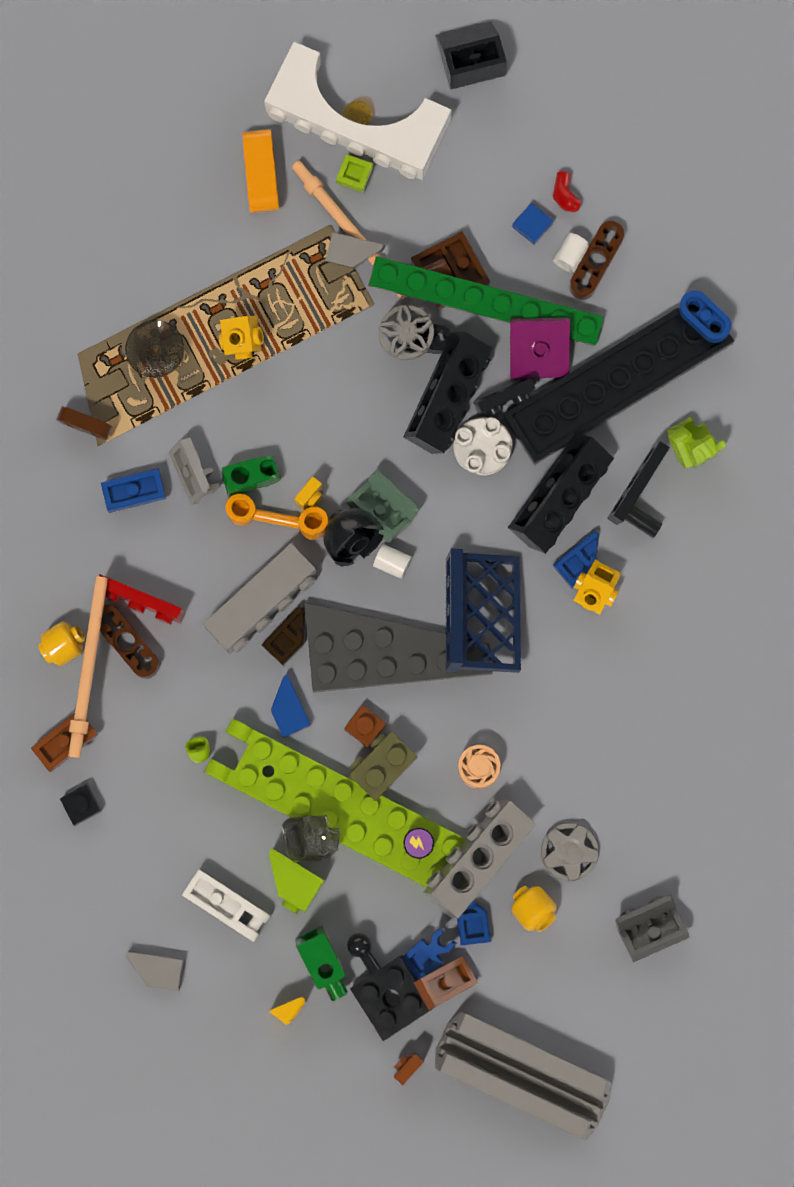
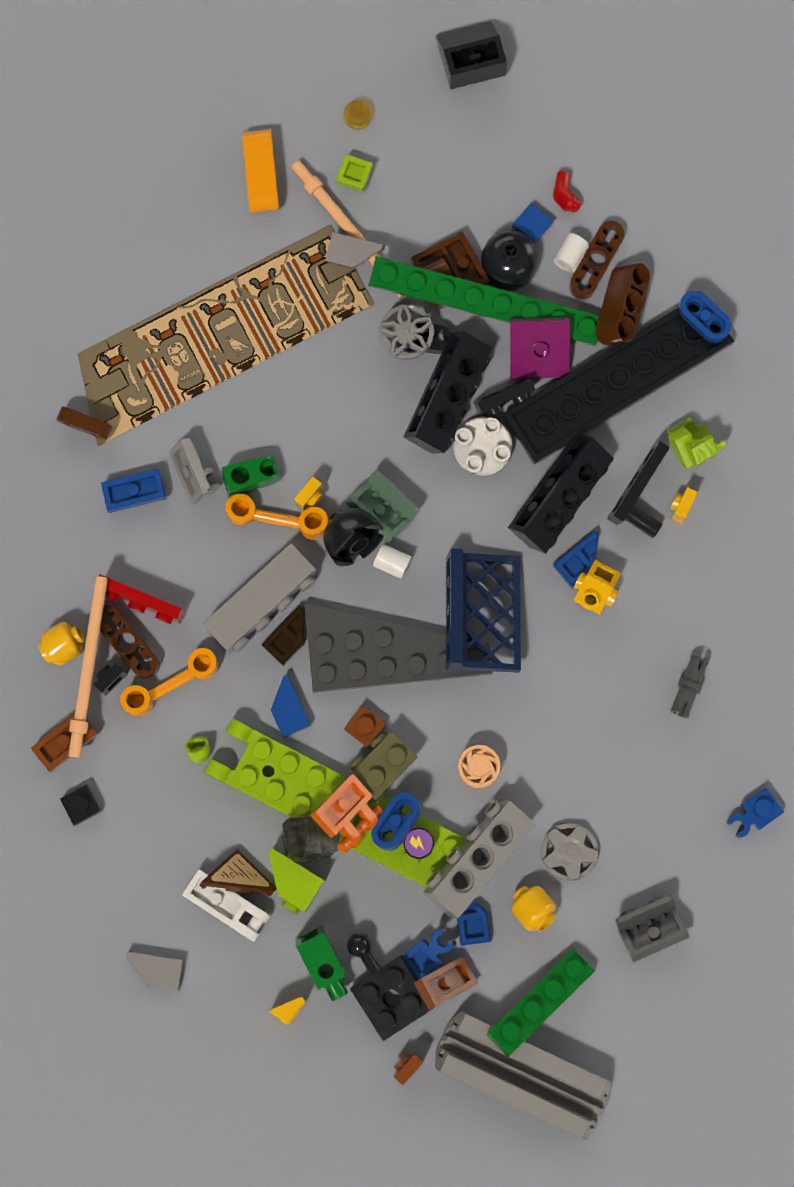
(109, 678): none -> black plate
(154, 335): clear smoke dish -> none
(201, 665): none -> light orange piece
(238, 875): none -> tile
(241, 336): yellow brick -> none
(341, 806): none -> orange plate
(394, 821): none -> blue plate
(402, 145): white arch -> none
(510, 260): none -> black cylinder
(540, 1003): none -> green plate
(622, 304): none -> reddish brown beam
(682, 504): none -> yellow plate
(689, 686): none -> dark grey pin
(758, 810): none -> blue plate

